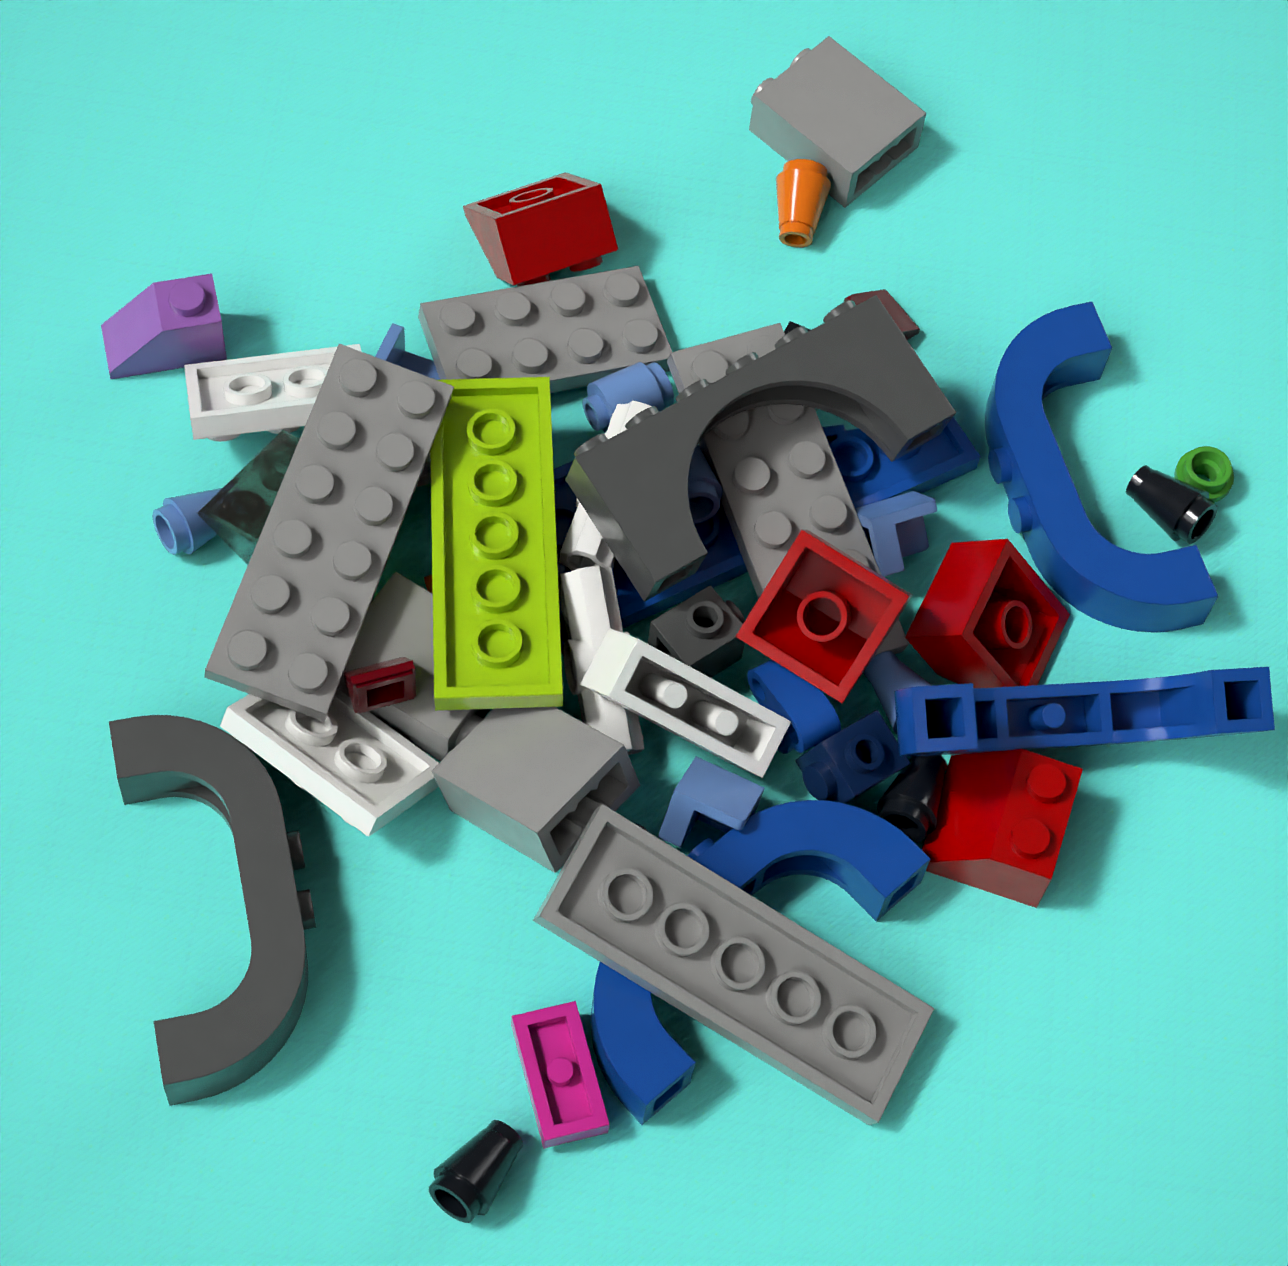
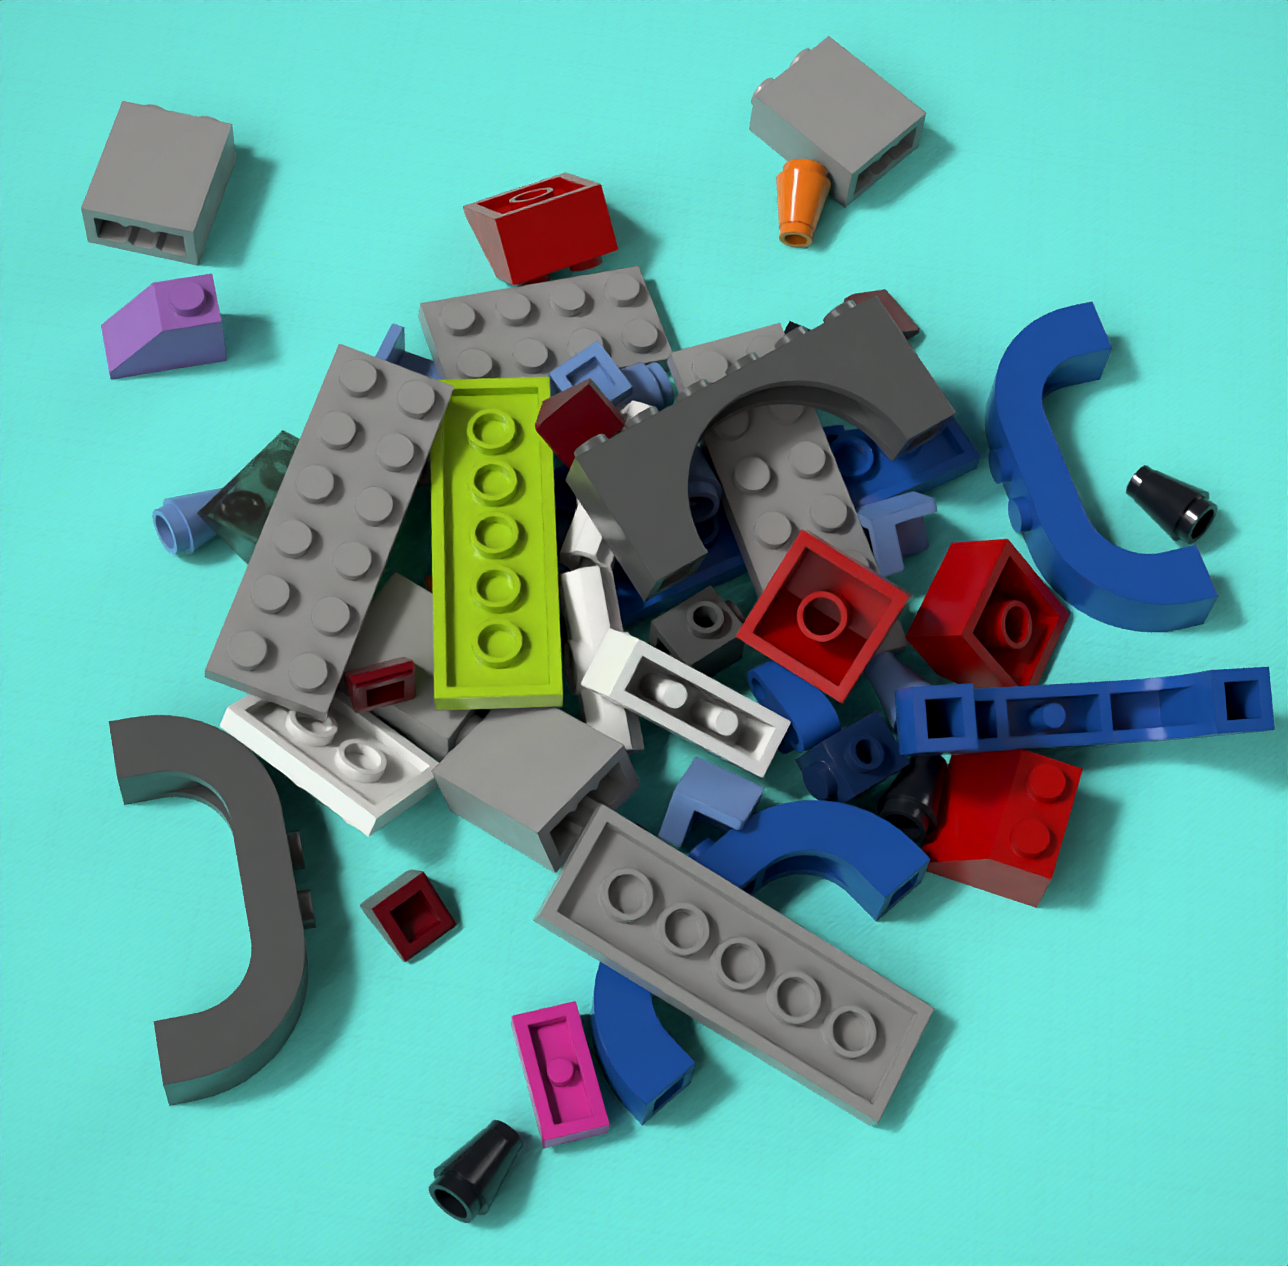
(159, 182): none -> light grey brick
(255, 392): white plate -> none
(408, 914): none -> dark red slope
(576, 417): none -> dark red slope
(593, 364): none -> medium blue panel
(1212, 464): bright green plate -> none

